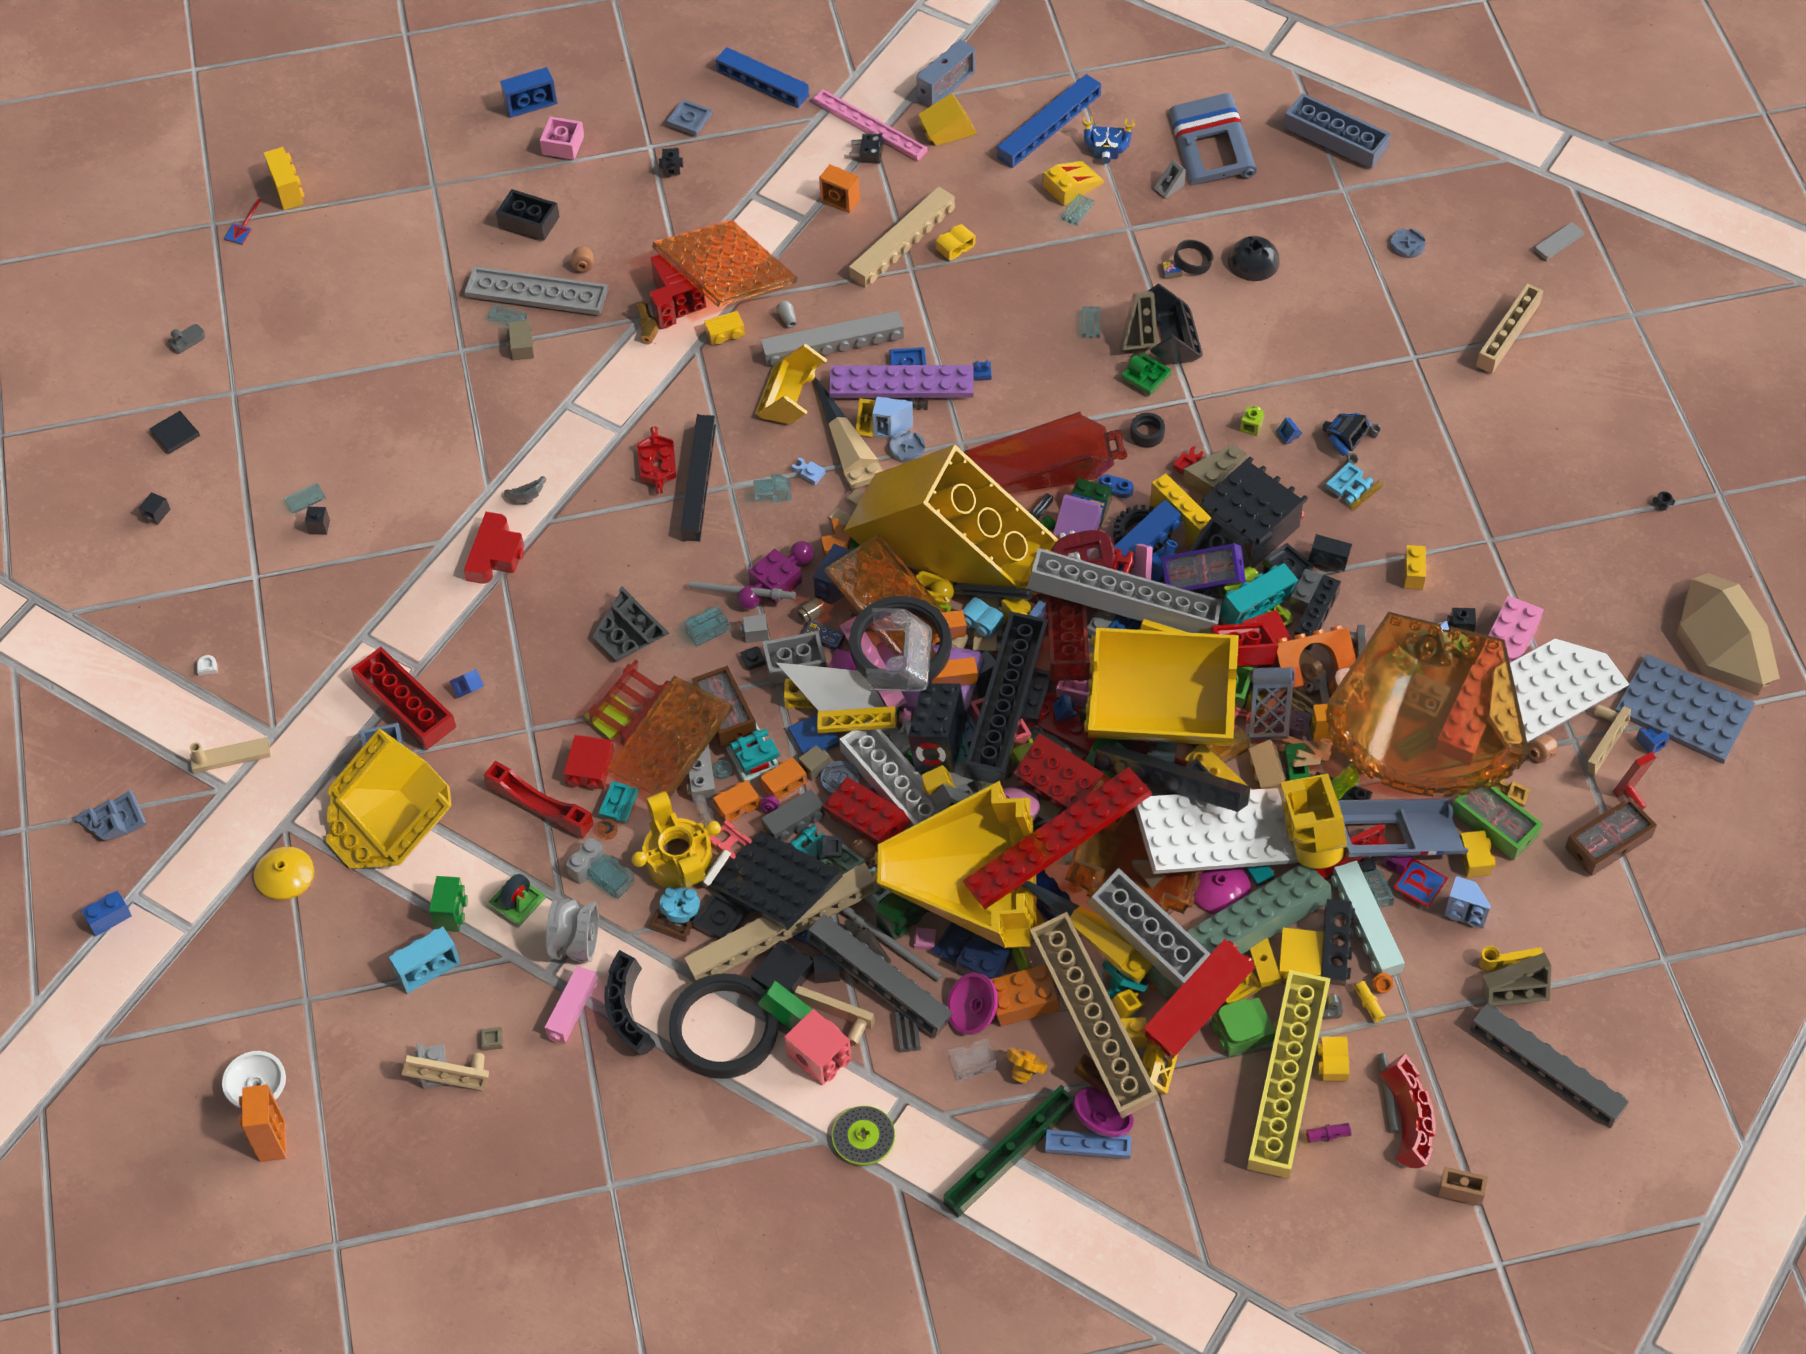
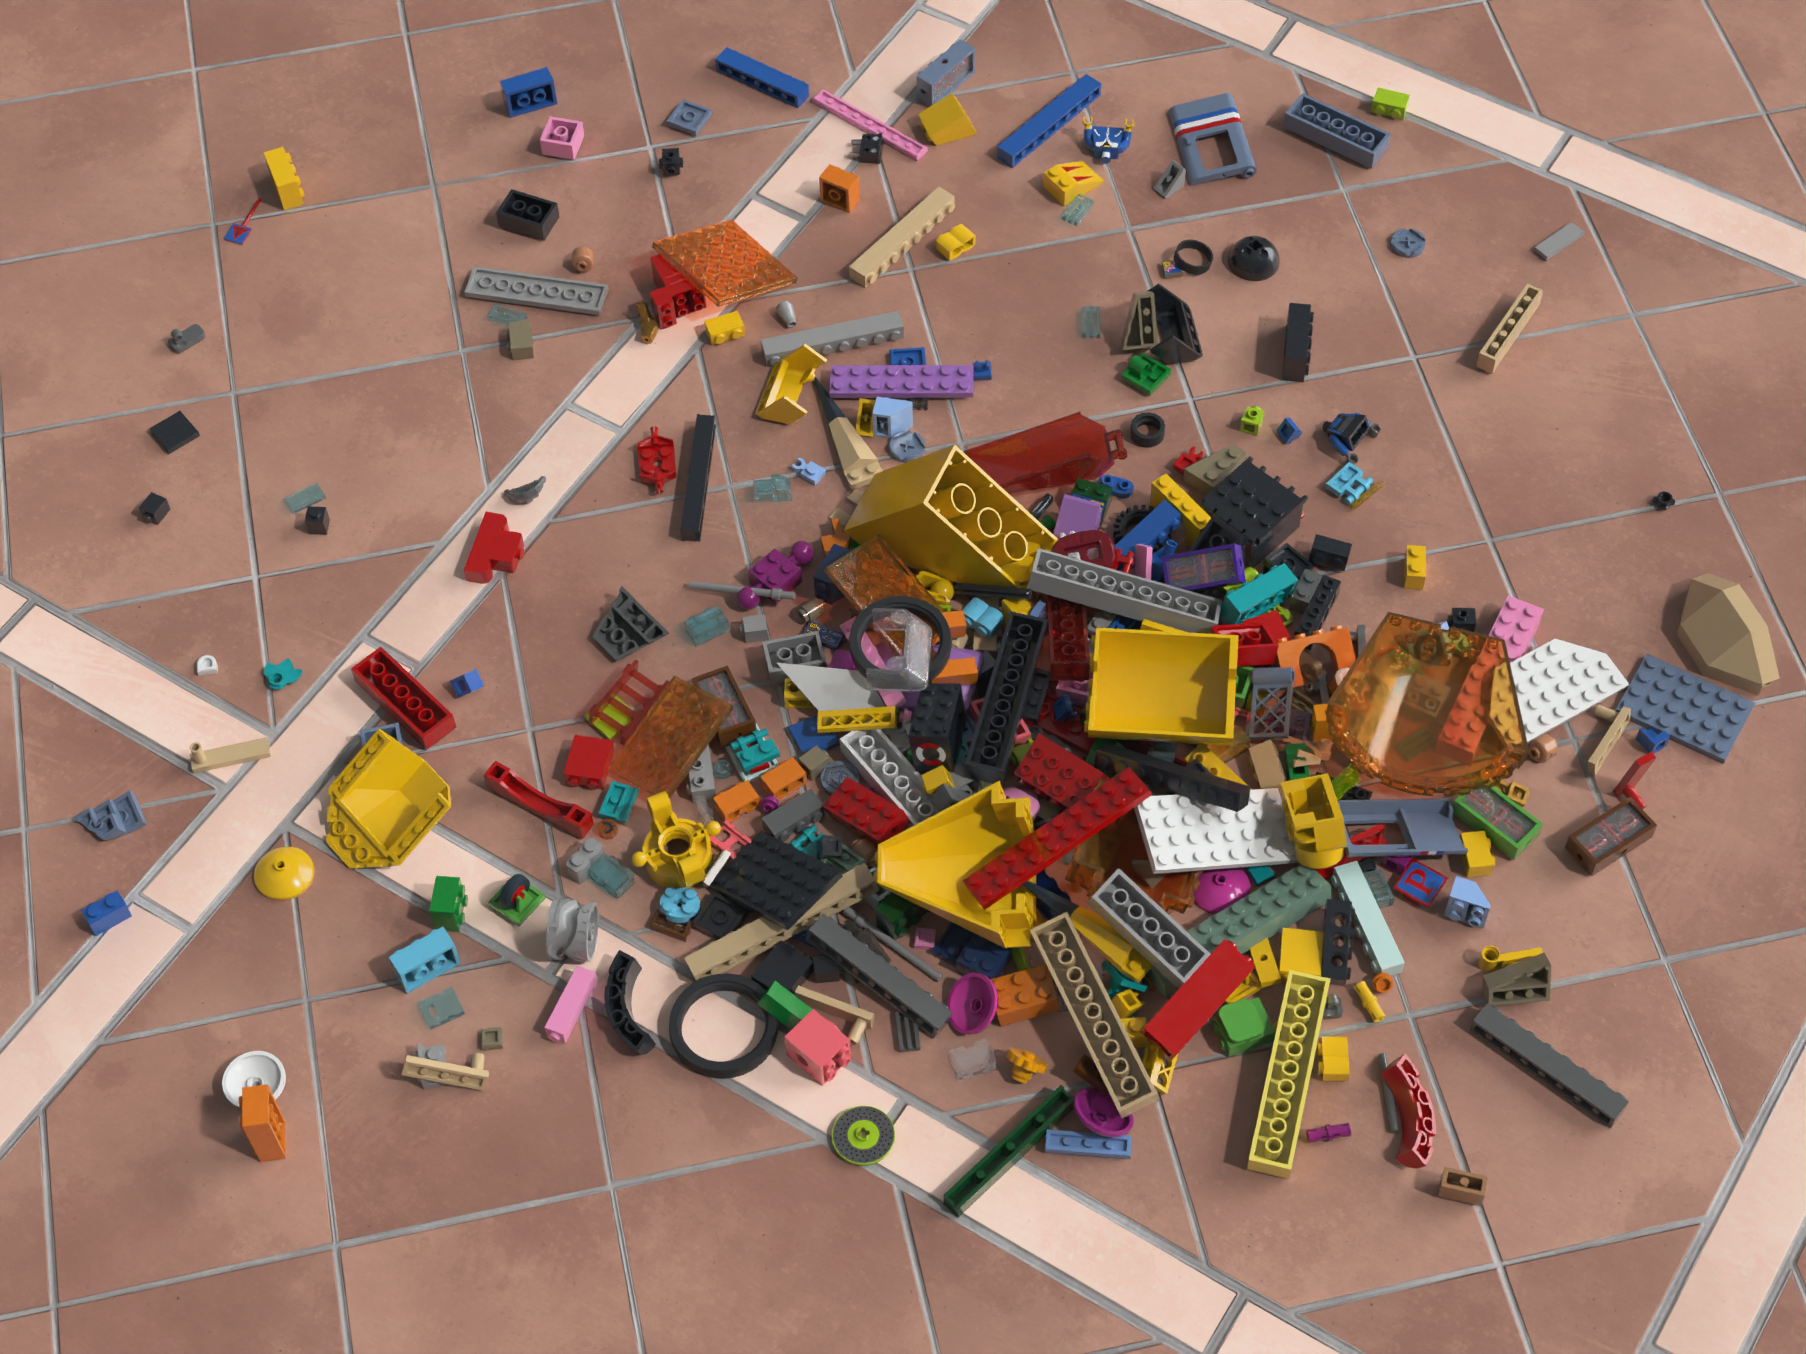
(282, 672): none -> teal plate
(446, 1006): none -> clear light blue piece
(752, 658): black plate -> none
(1297, 342): none -> black brick
(1390, 103): none -> lime brick

